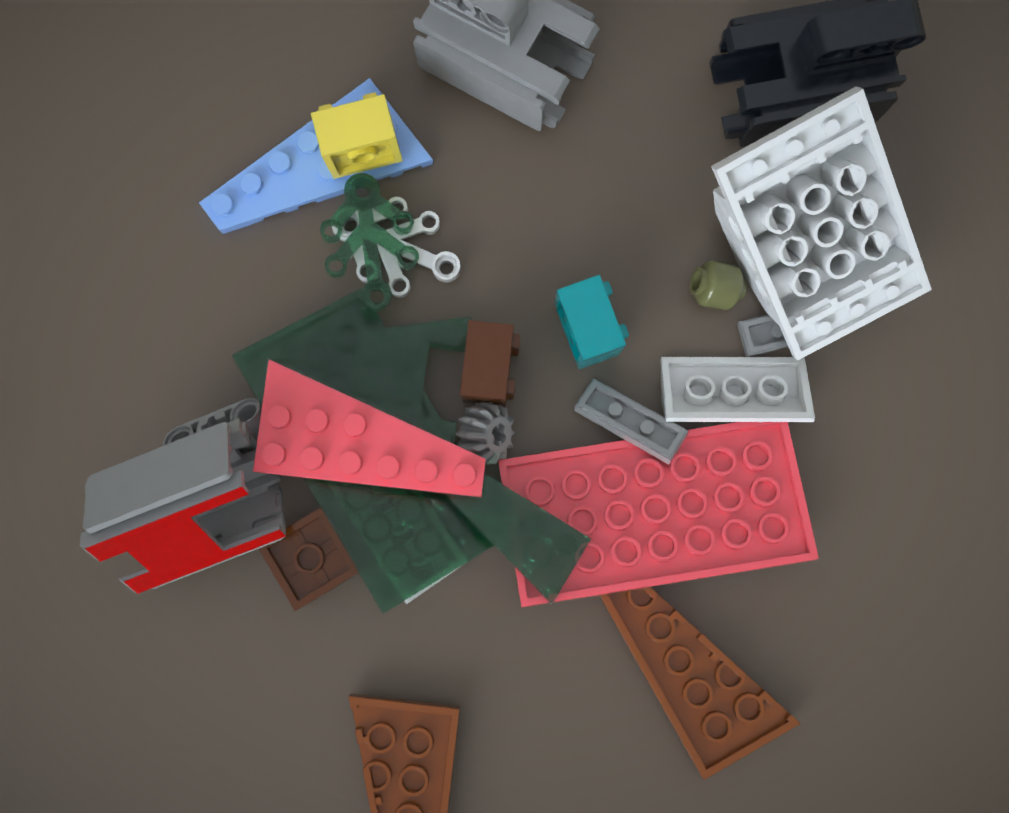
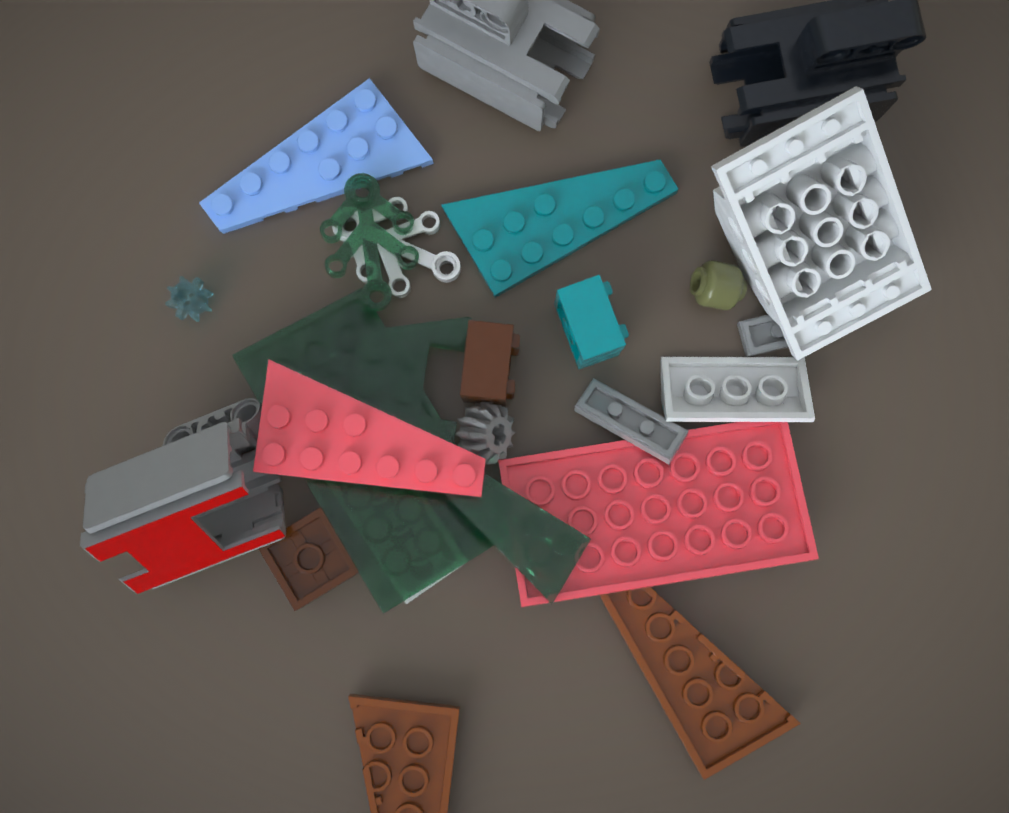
(180, 294): none -> clear light blue gear
(356, 136): light yellow container -> none
(536, 226): none -> teal wing

